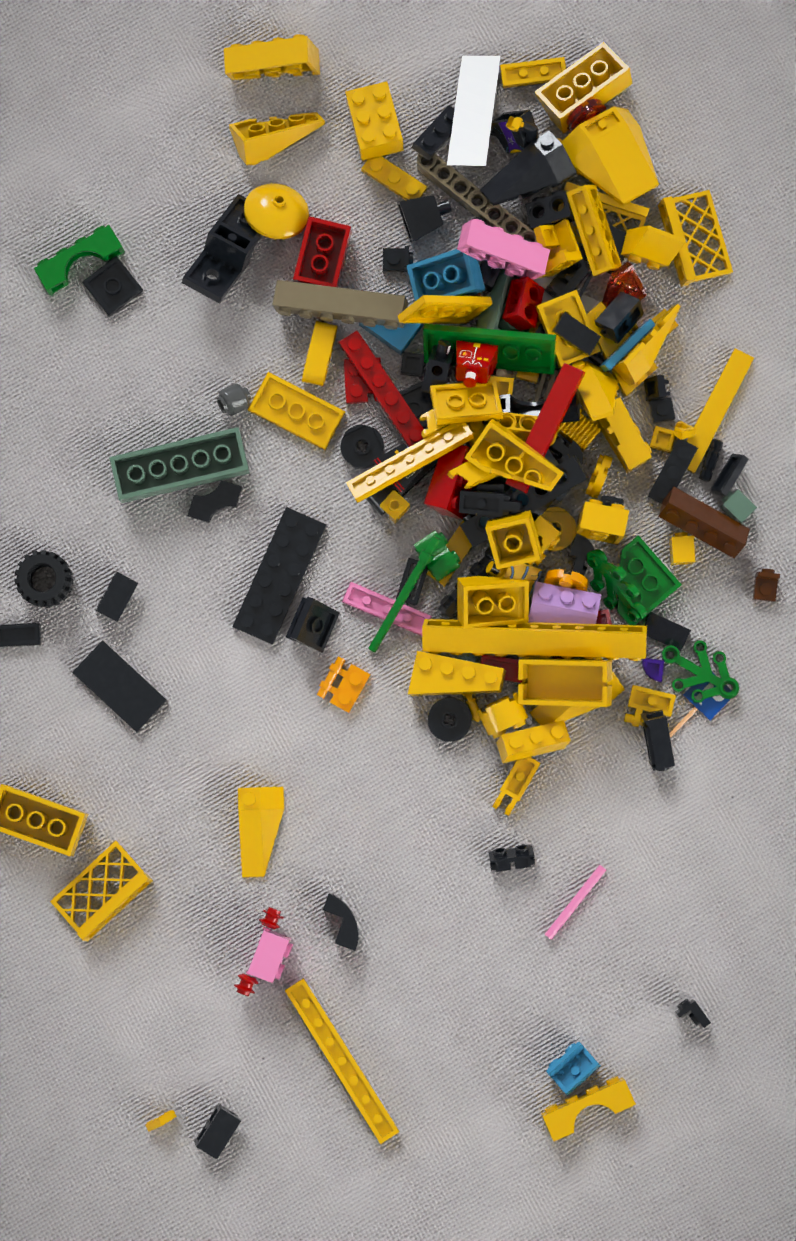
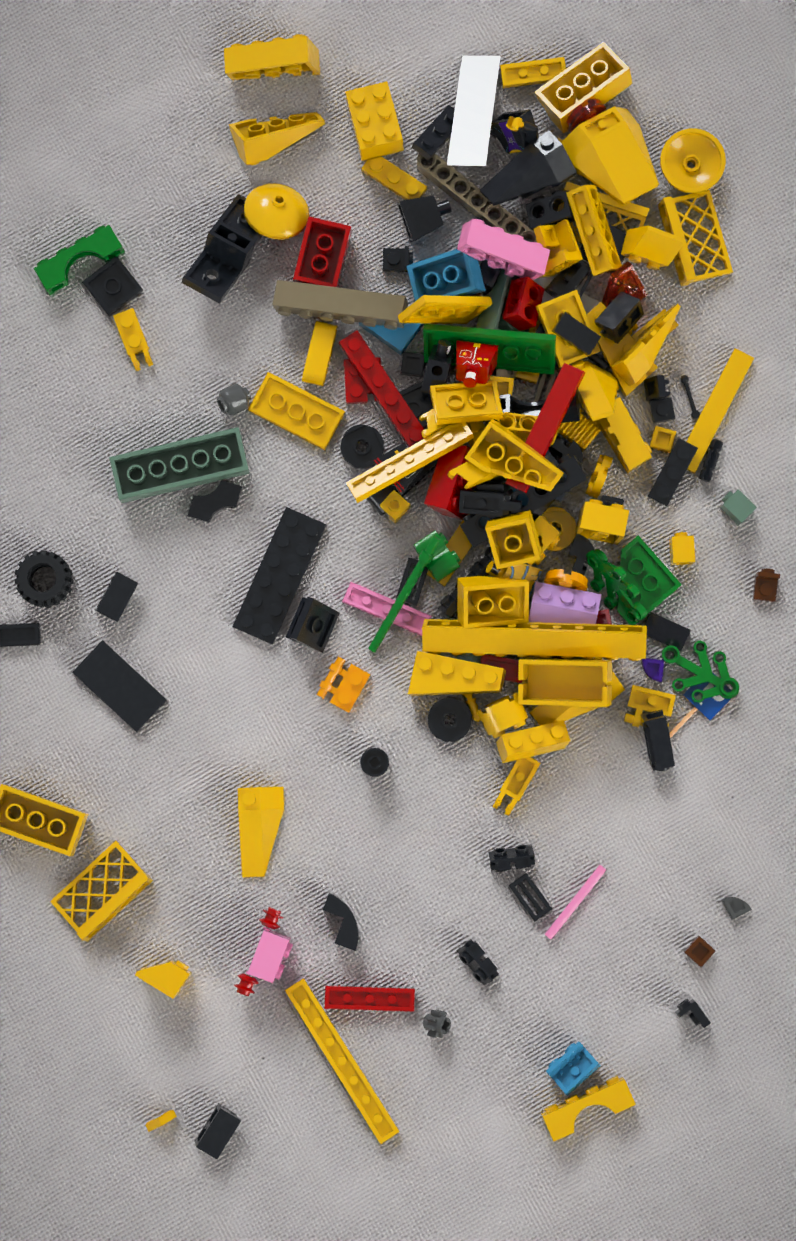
(132, 336): none -> yellow hinge
(166, 977): none -> yellow slope
(369, 998): none -> red plate
(374, 762): none -> black wheel
(436, 1023): none -> dark grey gear
(470, 955): none -> black hinge
(518, 881): none -> black tile
(628, 345): dark azure tile -> none
(684, 430): yellow tile -> none
(695, 147): none -> yellow dish
(695, 413): none -> black hinge
(699, 951): none -> reddish brown plate
(704, 522): reddish brown brick -> none
(729, 474): black tile -> none
(735, 906): none -> dark grey tile

